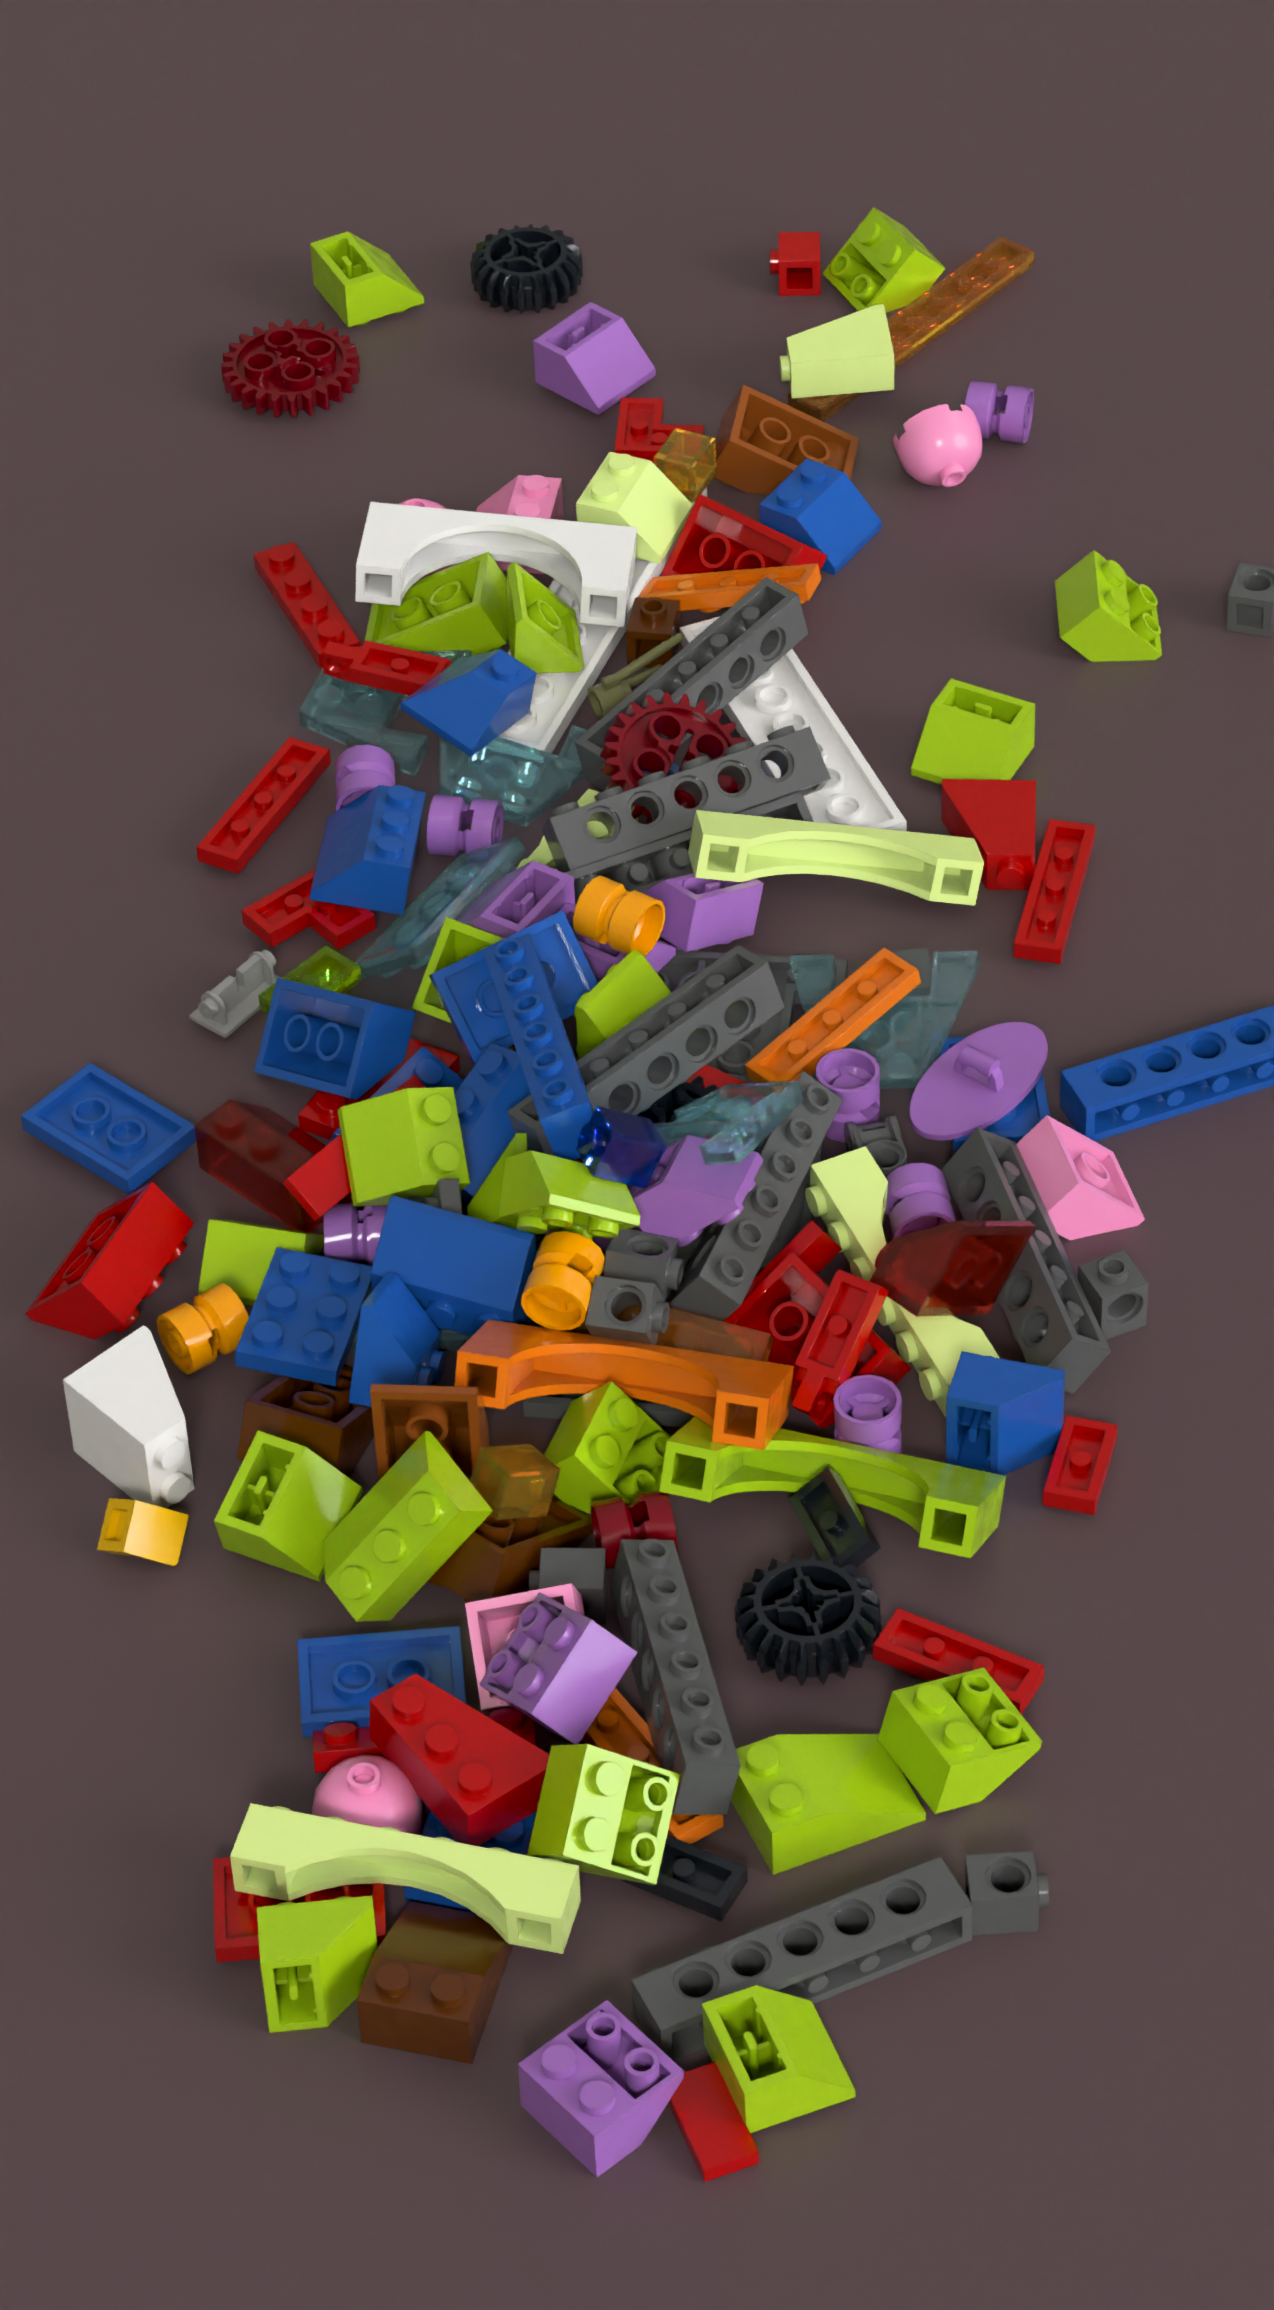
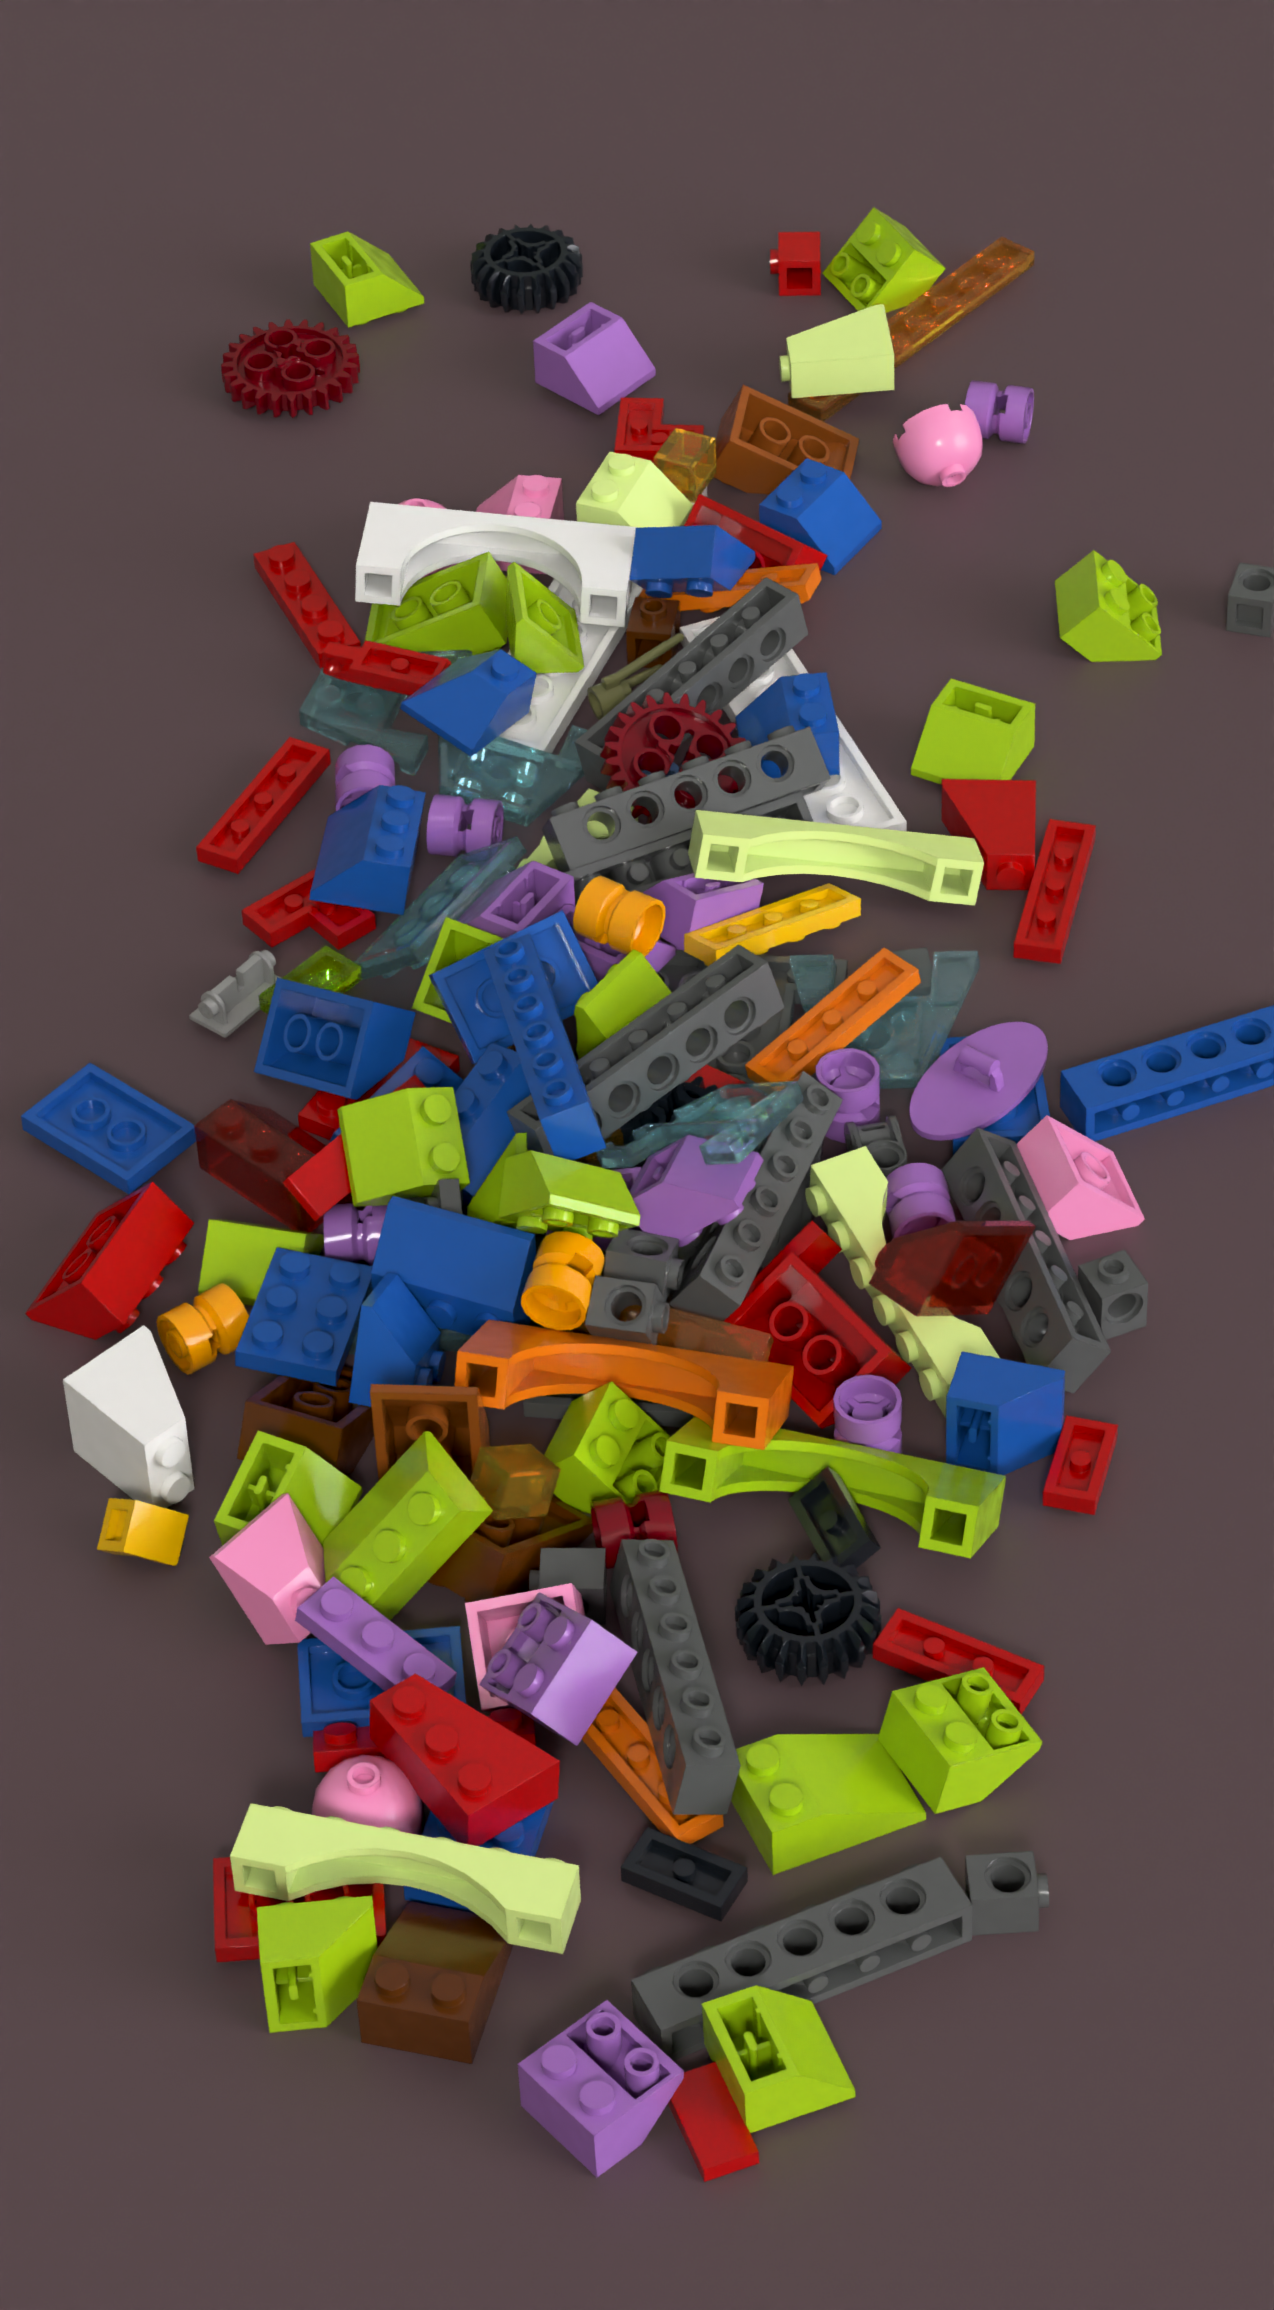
(273, 1570): none -> bright pink slope
(369, 1638): none -> medium lavender plate
(604, 1813): lime slope -> none
(620, 1147): clear blue brick -> none
(688, 560): none -> blue slope
(774, 923): none -> yellow plate
(794, 701): none -> blue slope
(836, 1340): red hinge -> none

